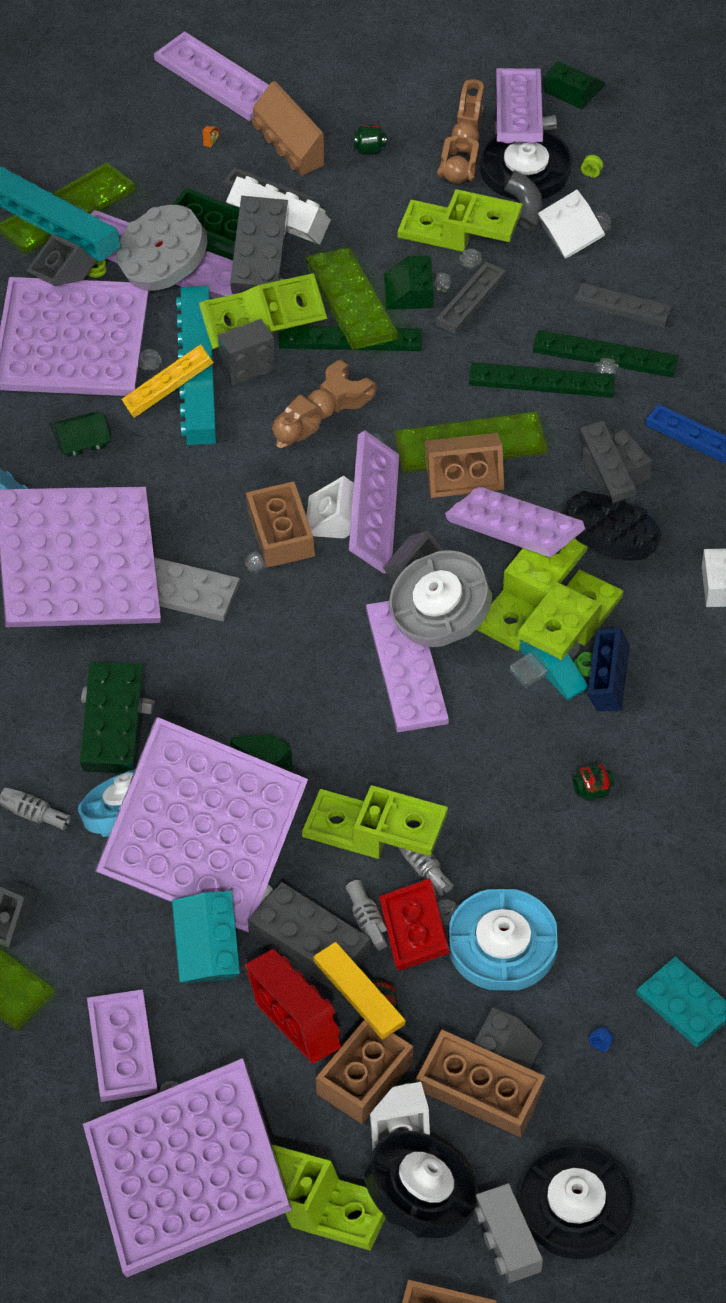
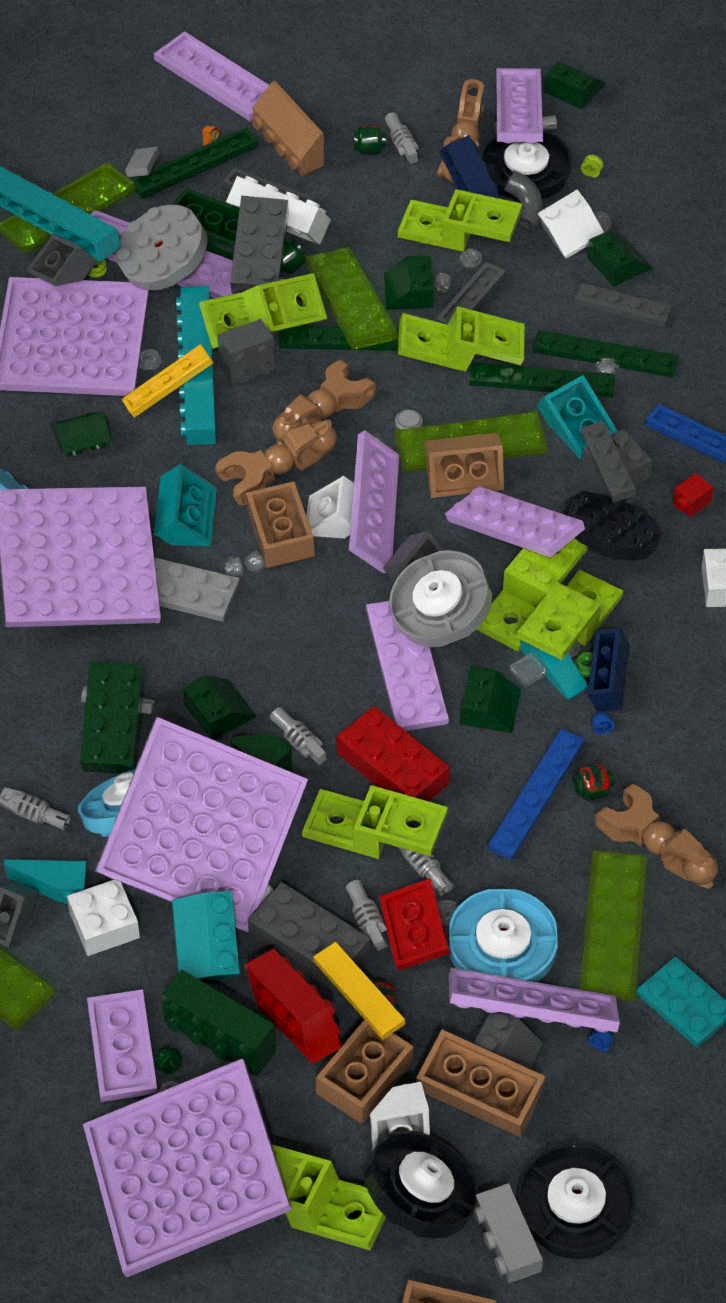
(49, 877): none -> teal slope
(103, 917): none -> white brick
(142, 162): none -> light grey tile
(168, 1060): none -> dark green plate
(185, 508): none -> teal slope
(195, 162): none -> dark green plate
(216, 705): none -> dark green slope
(218, 1022): none -> dark green brick
(233, 567): none -> clear plate
(293, 257): none -> dark green head
(299, 736): none -> light grey hinge
(300, 448): none -> medium nougat piece
(392, 757): none -> red brick
(402, 138): none -> light grey hinge
(408, 419): none -> light grey piece
(461, 339): none -> lime bracket
(467, 168): none -> dark blue brick
(489, 700): none -> dark green slope
(533, 1000): none -> lavender plate
(536, 794): none -> blue plate
(571, 409): none -> teal slope
(601, 720): none -> blue hinge
(613, 924): none -> clear neon green plate
(616, 258): none -> dark green slope
(641, 825): none -> medium nougat piece
(692, 495): none -> red brick

